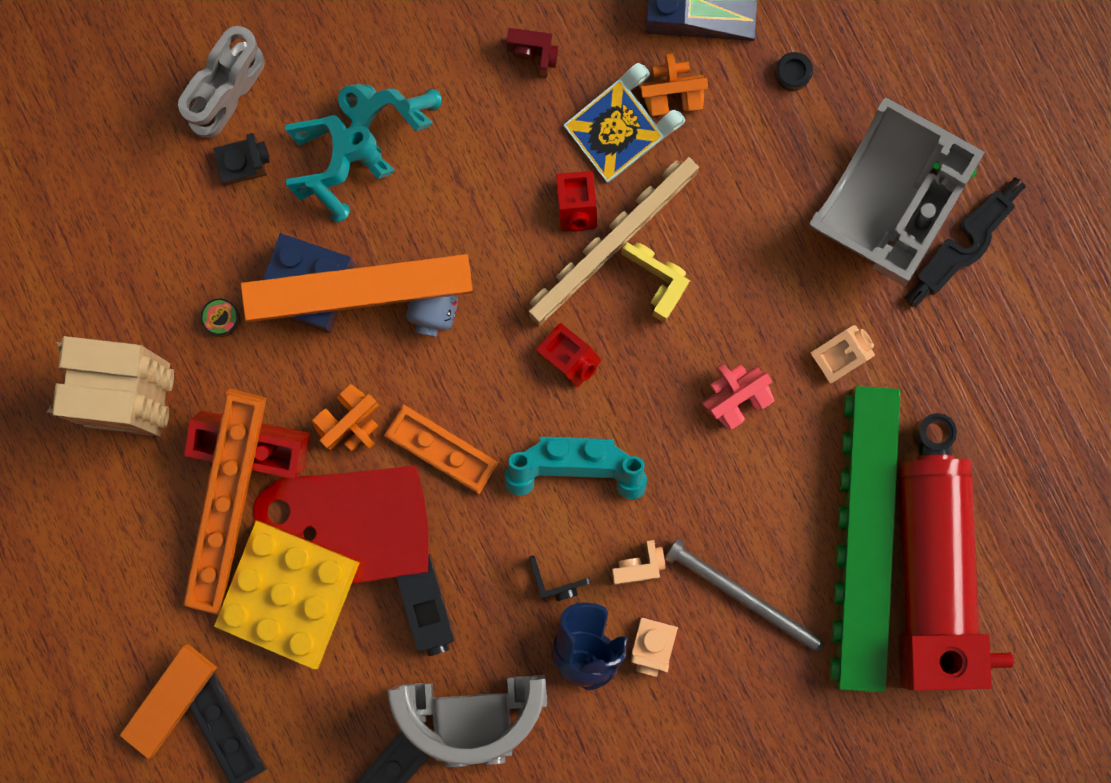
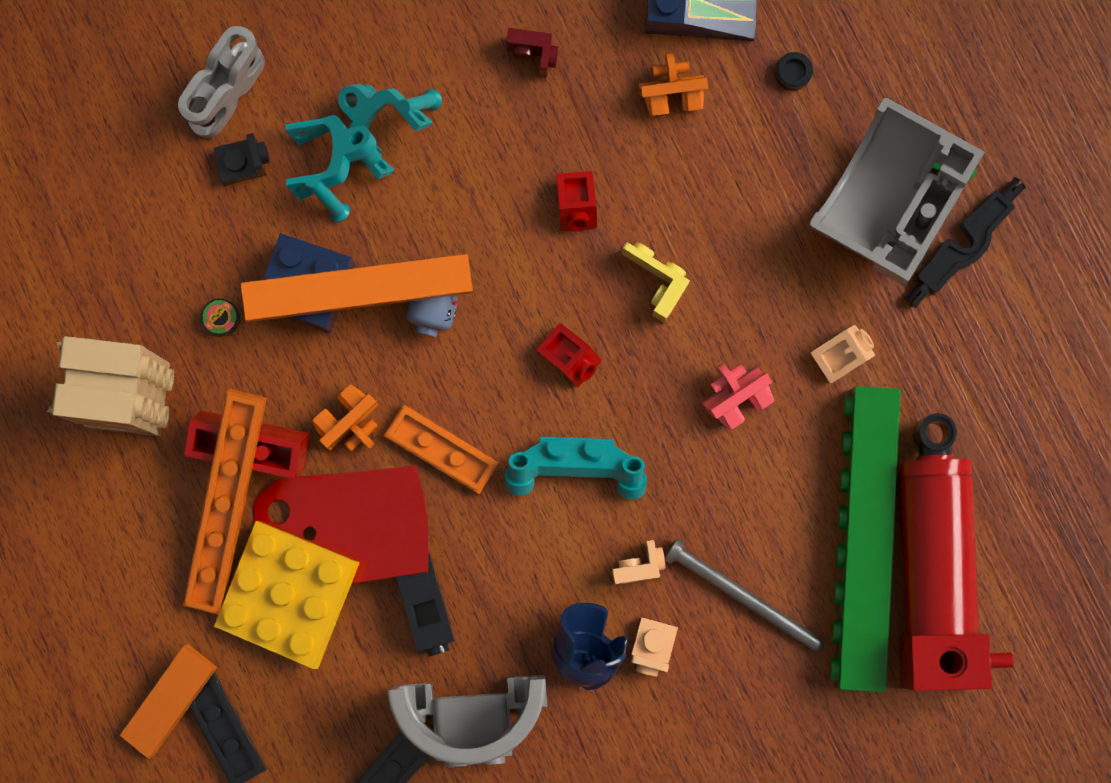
(561, 592): black bracket -> none
(617, 128): flag -> none
(623, 228): tan plate -> none

